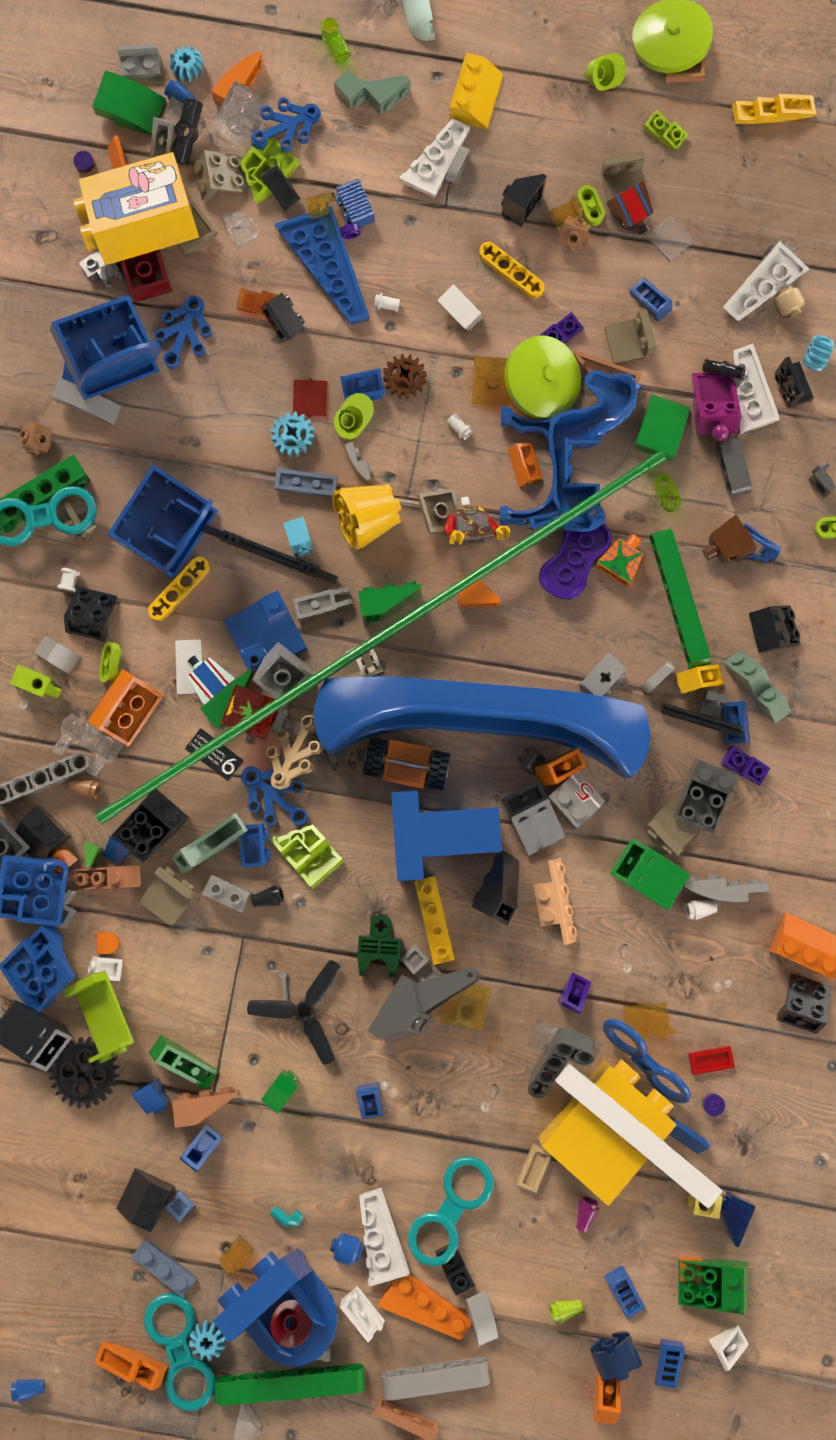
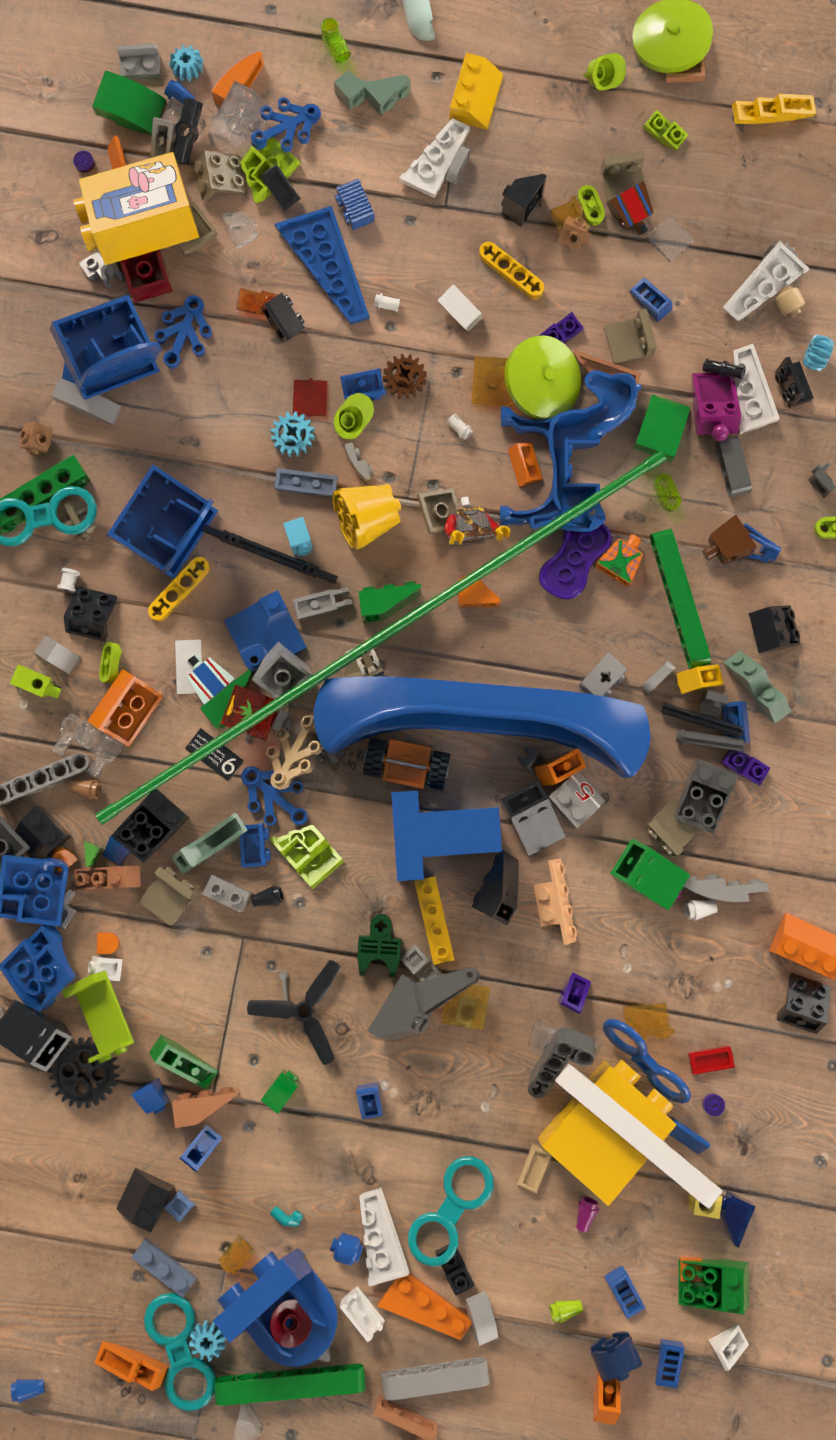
(319, 204): clear yellow bracket -> none
(350, 231): dark purple tile -> none
(709, 740): none -> dark grey axle

